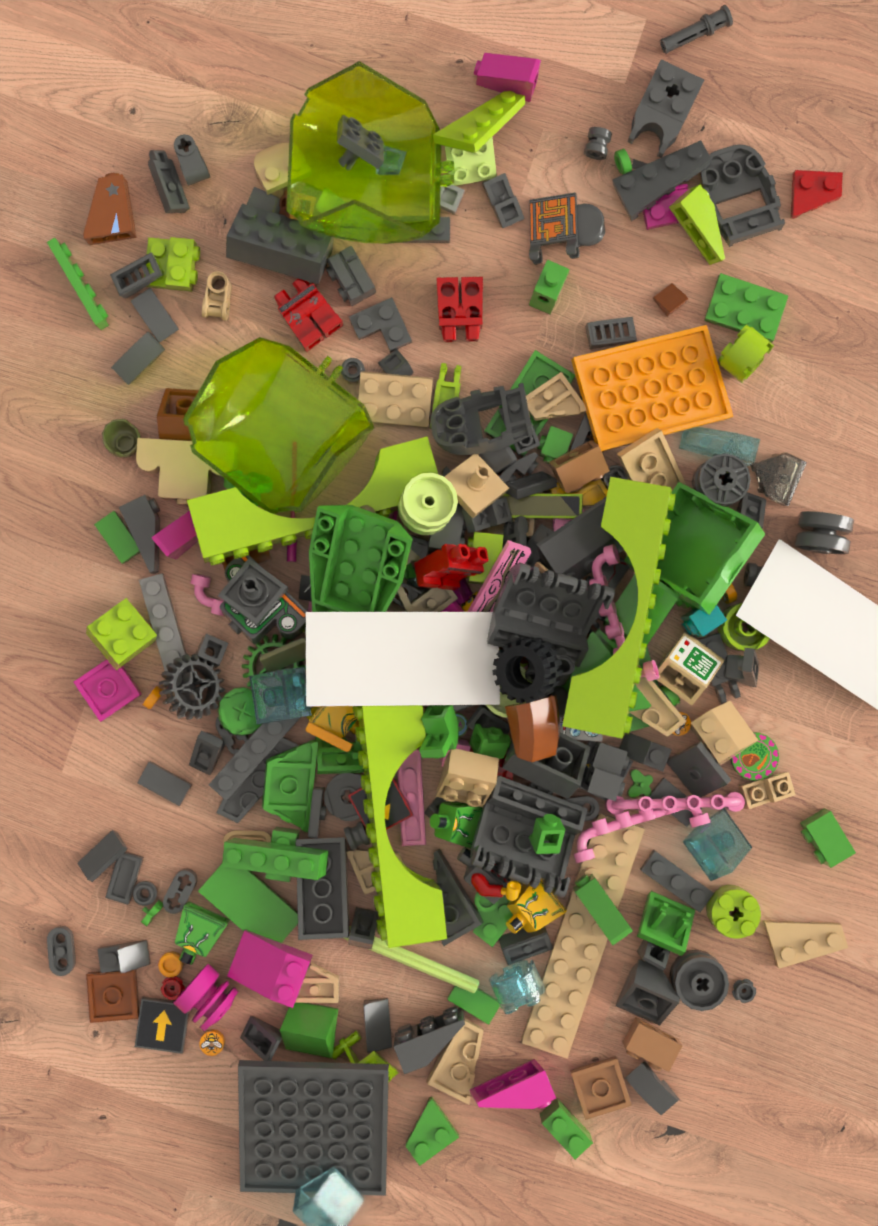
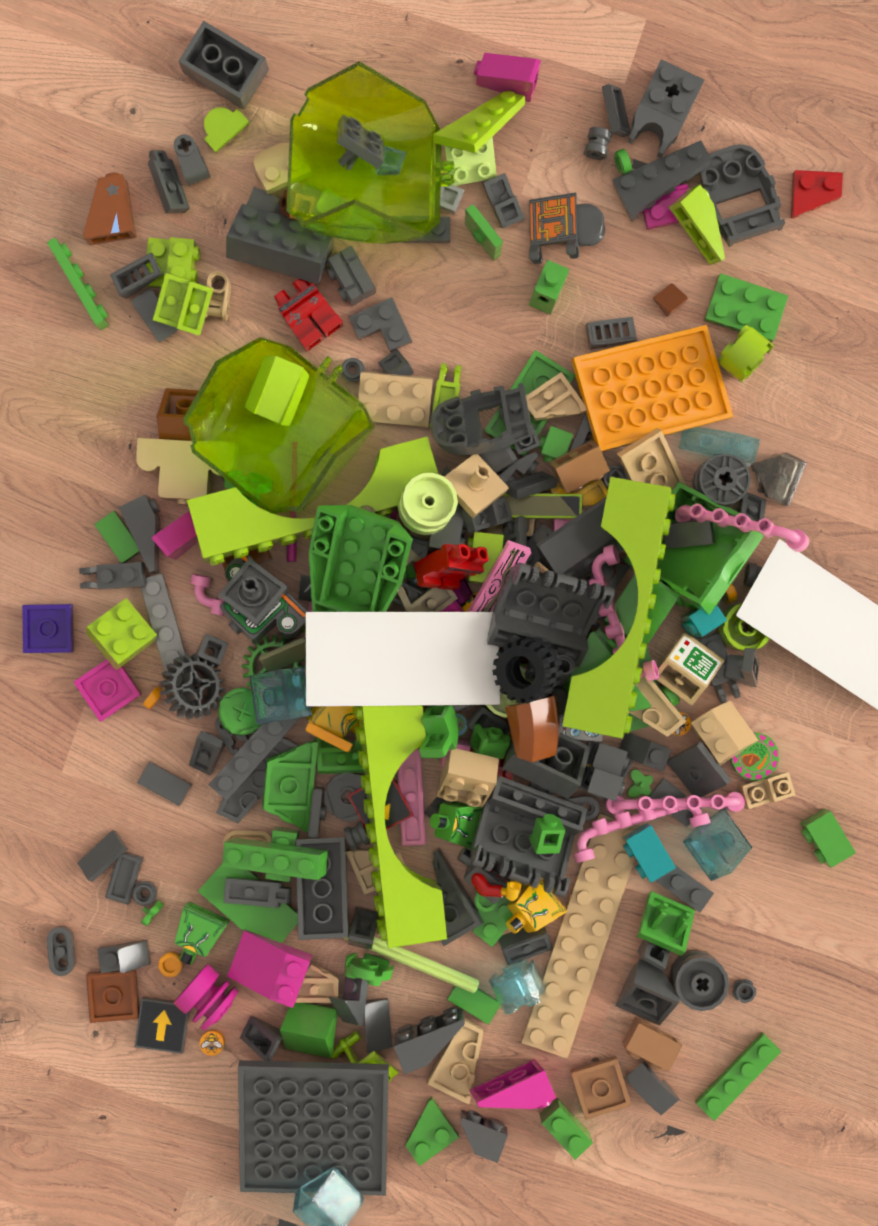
(47, 628): none -> dark purple plate
(115, 576): none -> dark grey hinge
(120, 438): olive hair -> none
(138, 358): dark grey slope -> none
(166, 988): red plate -> none
(175, 888): dark grey beam -> none
(183, 304): none -> lime slope
(222, 126): none -> lime piece
(223, 65): none -> dark grey brick
(256, 892): none -> dark grey hinge
(277, 390): none -> lime slope
(353, 1002): none -> dark grey slope
(370, 968): none -> bright green plate
(460, 315): red hips -> none
(483, 232): none -> bright green plate
(484, 1135): none -> dark grey slope
(602, 908): bright green slope -> none
(616, 110): none -> dark grey tile
(649, 853): none -> teal brick
(689, 534): none -> dark grey tile
(706, 26): dark grey pin -> none
(738, 1076): none -> bright green plate
(743, 922): lime brick -> none
(795, 539): none -> bright pink bar
(800, 941): tan wing -> none
(825, 532): dark grey wheel -> none

